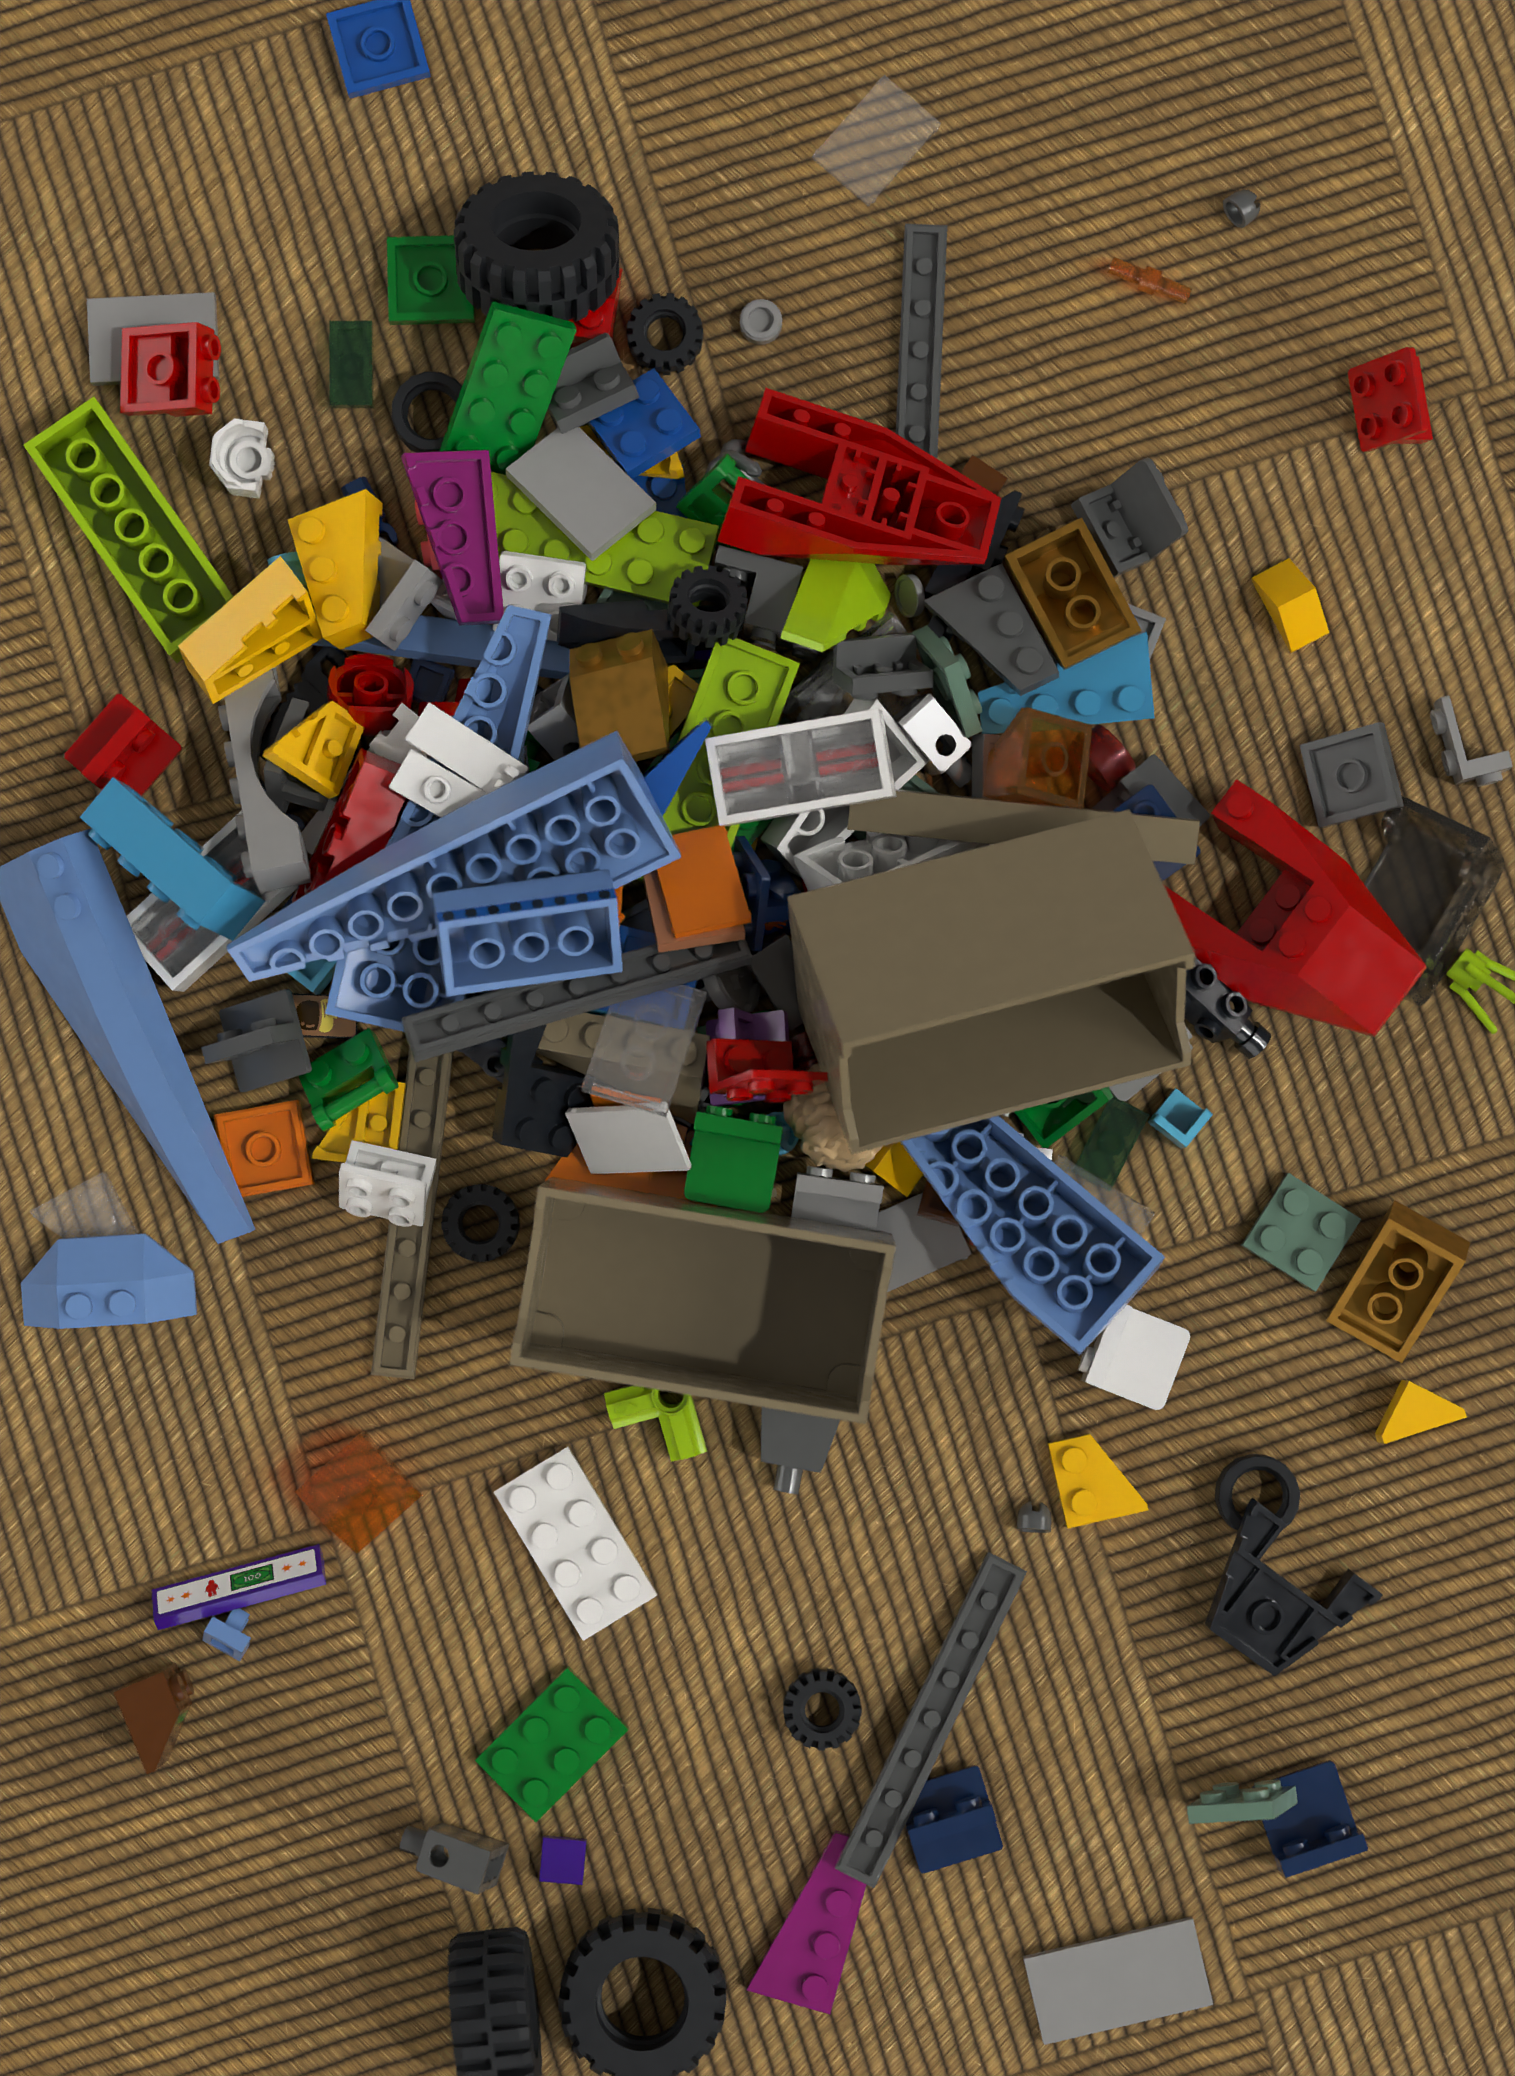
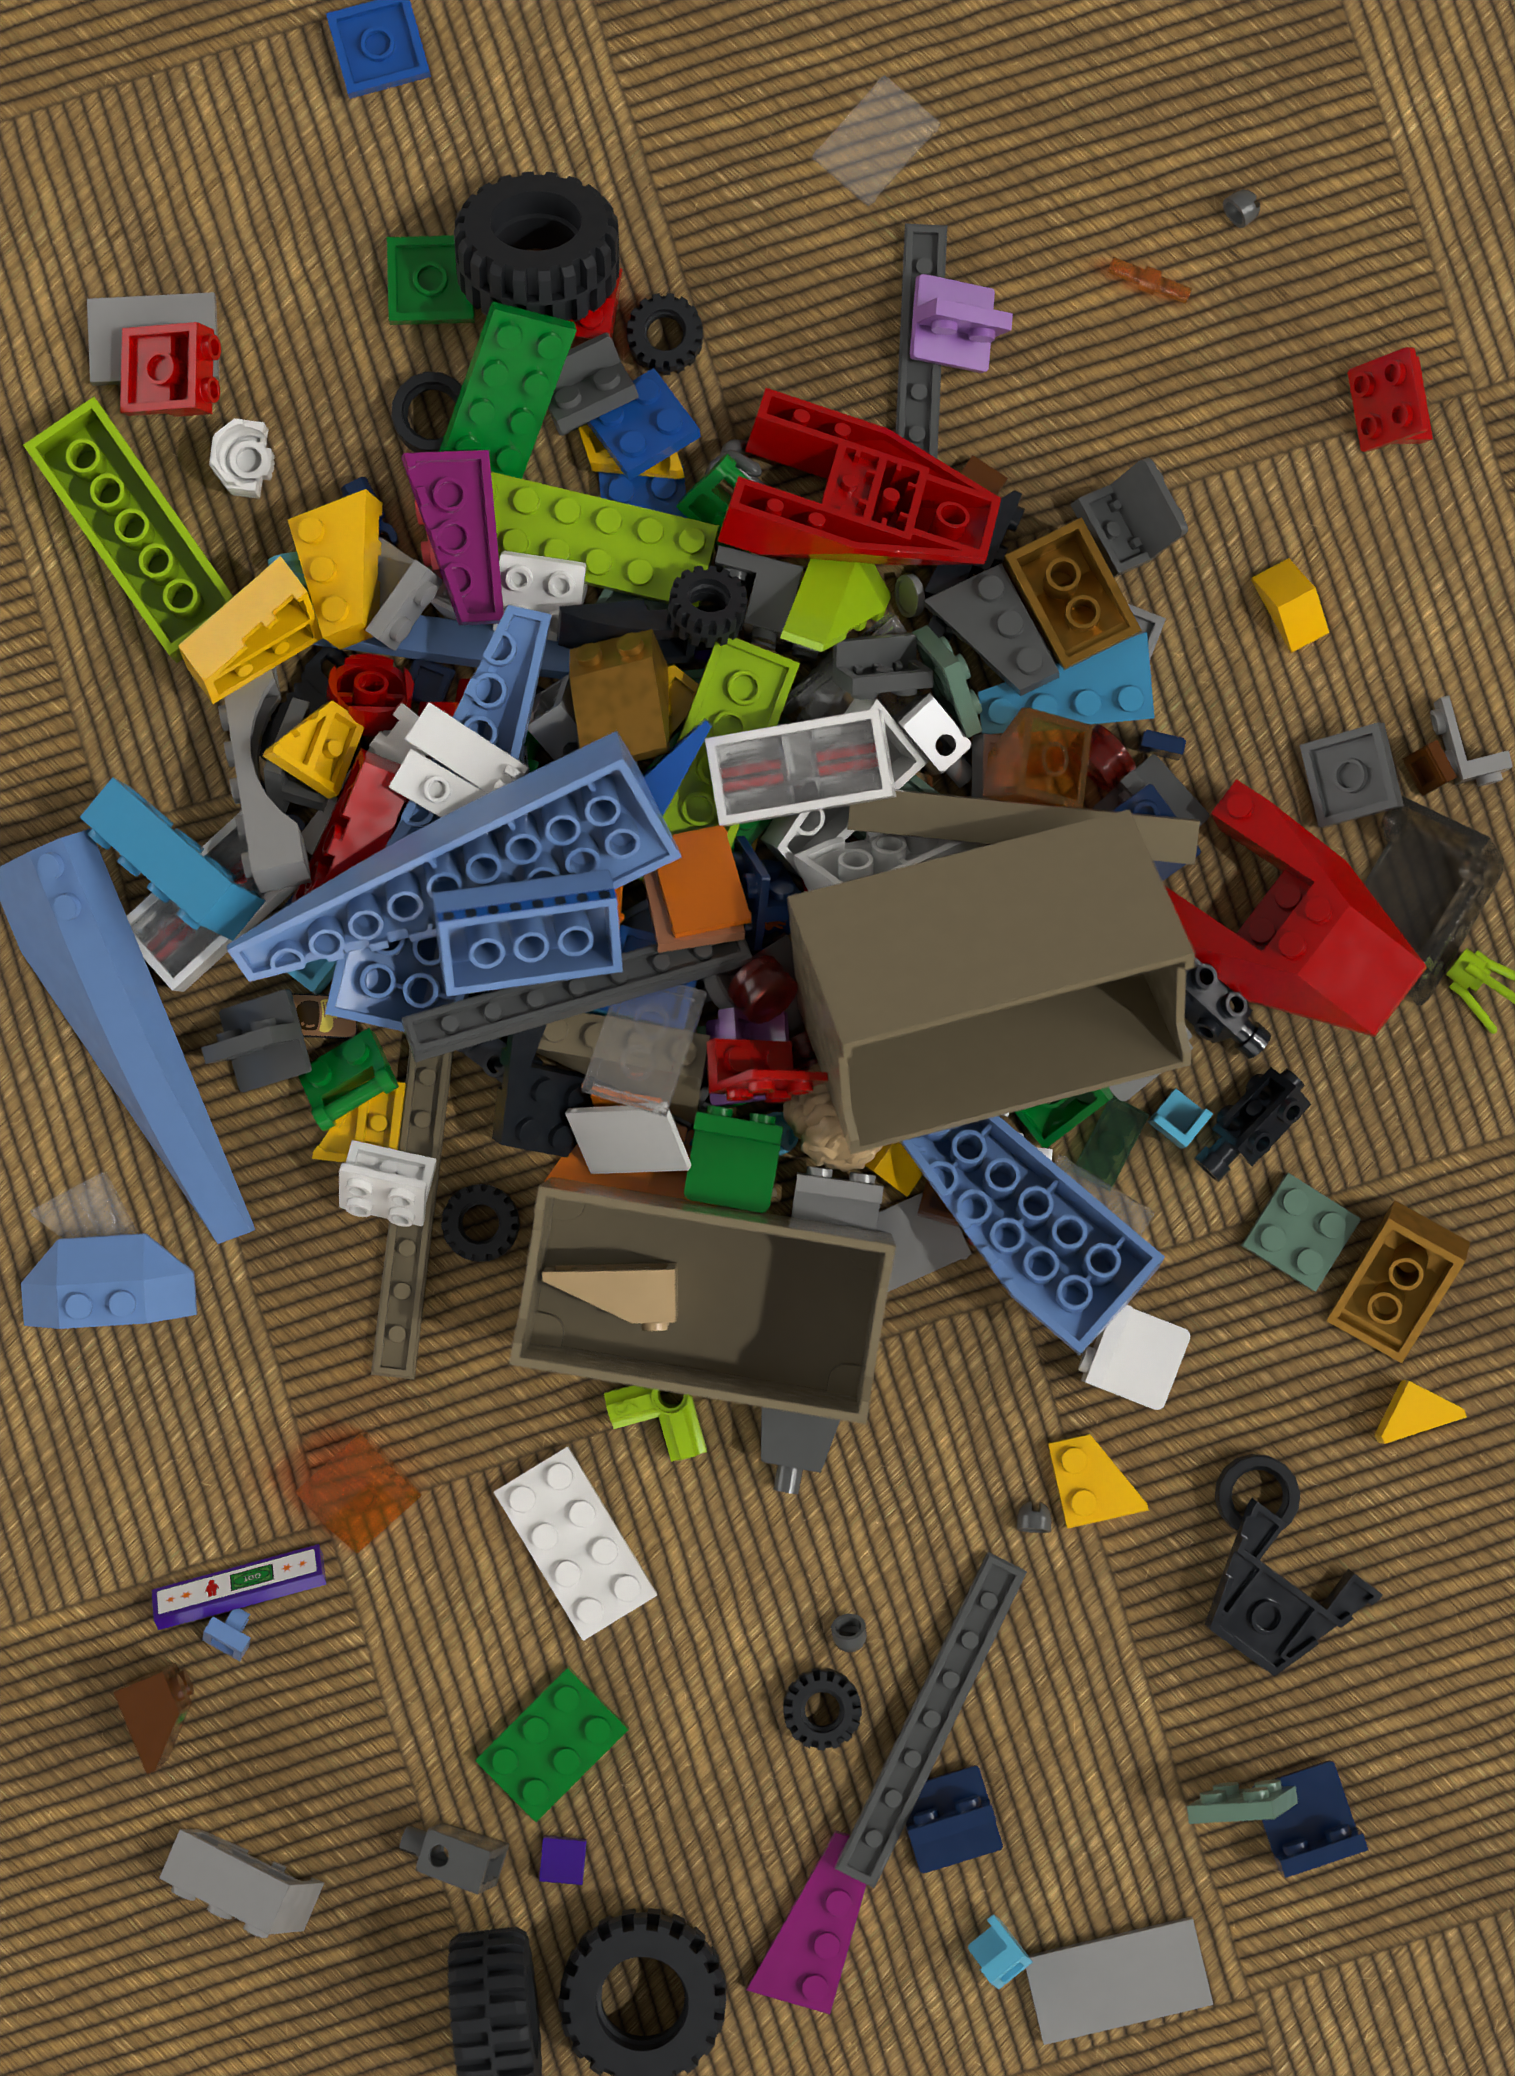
(123, 746): red bracket -> none
(239, 1884): none -> light grey wedge
(266, 1147): orange tile -> none
(351, 364): clear green plate -> none
(581, 490): light grey tile -> none
(630, 1291): none -> tan slope
(760, 321): light grey tile -> none
(762, 989): none -> clear red wheel
(849, 1632): none -> dark grey hinge
(955, 323): none -> medium lavender bracket
(999, 1953): none -> medium azure panel
(1161, 744): none -> dark blue tile
(1254, 1122): none -> black brick
(1429, 767): none -> reddish brown tile

